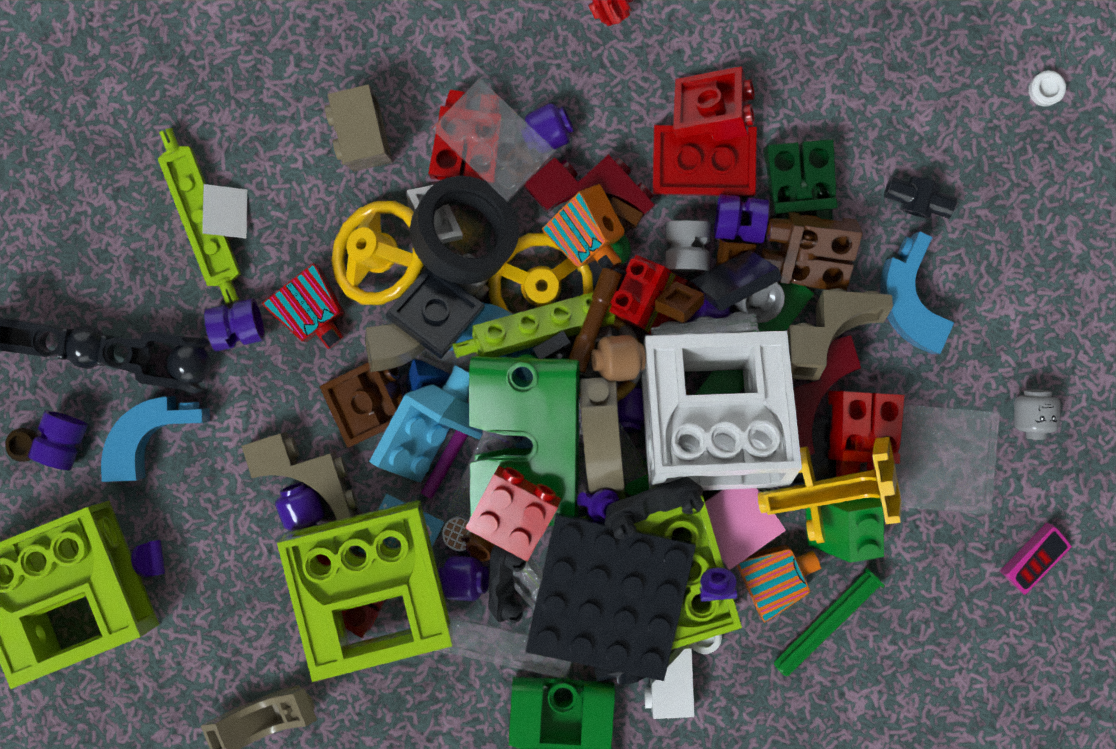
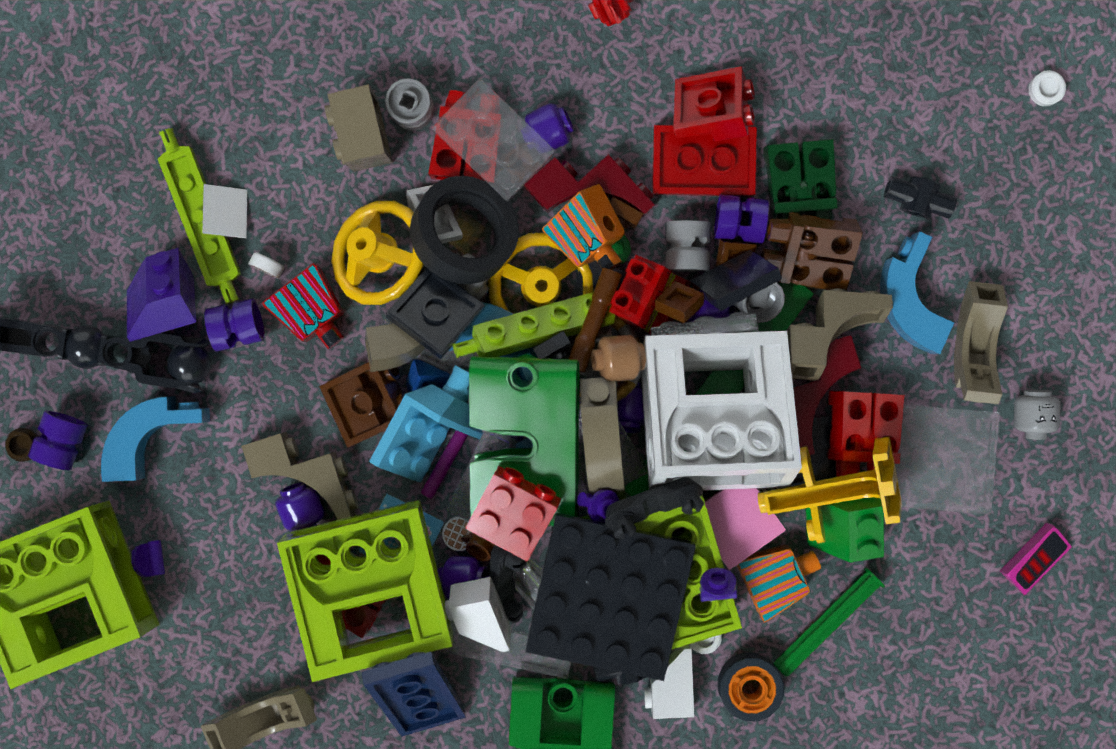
(160, 295): none -> dark purple slope
(266, 265): none -> white tile
(409, 104): none -> light grey wheel
(414, 693): none -> dark blue plate
(479, 613): none -> white slope
(755, 705): none -> wheel
(977, 340): none -> dark tan arch

